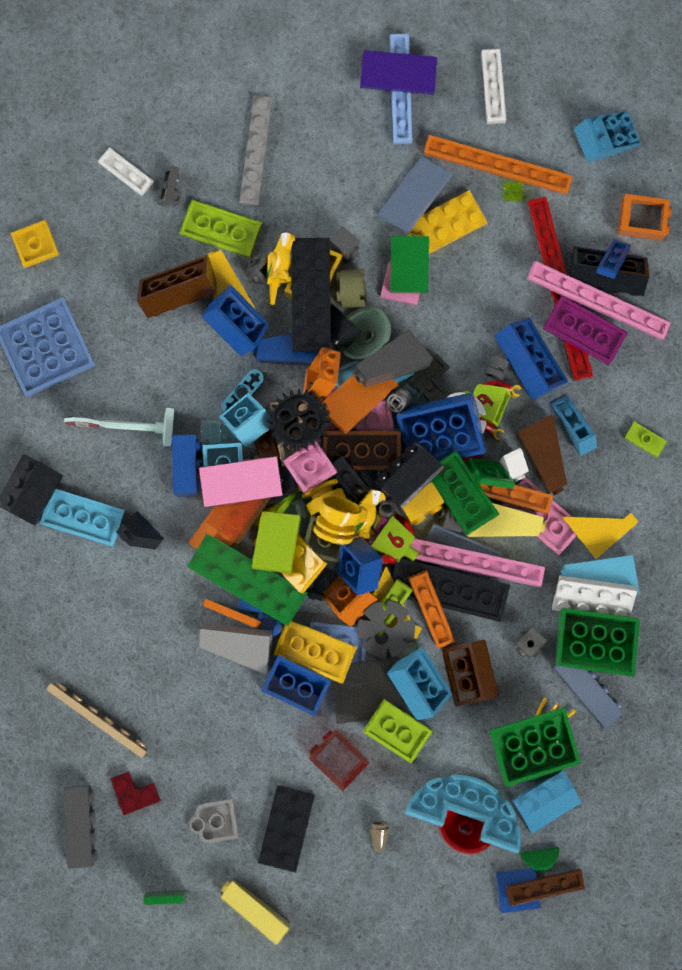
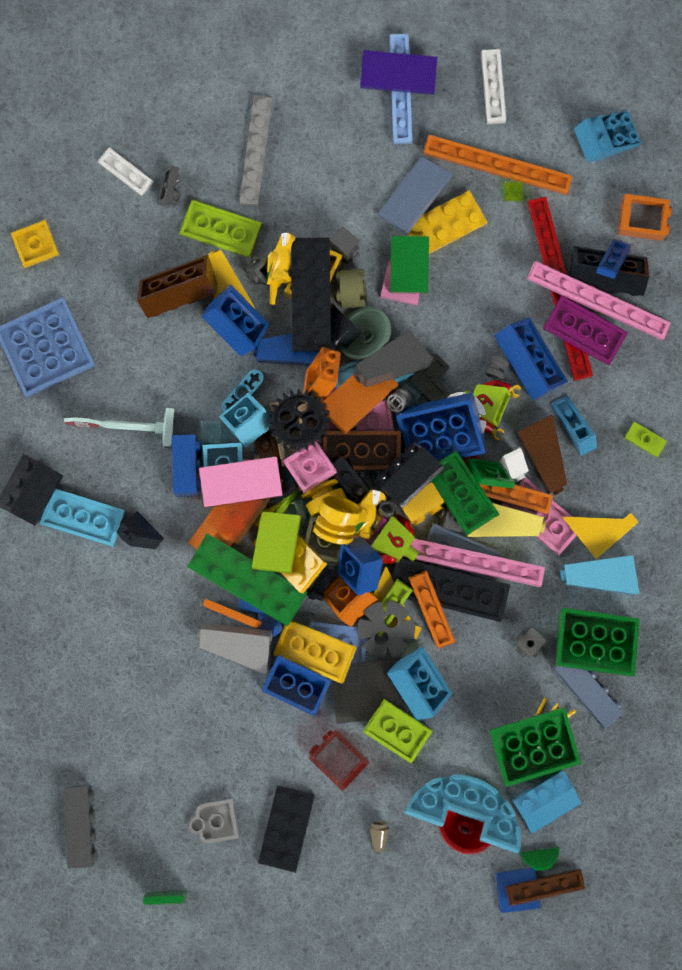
(105, 723): tan plate -> none
(132, 798): dark red plate -> none
(255, 911): light yellow slope -> none
(470, 673): reddish brown slope -> none
(594, 596): white plate -> none

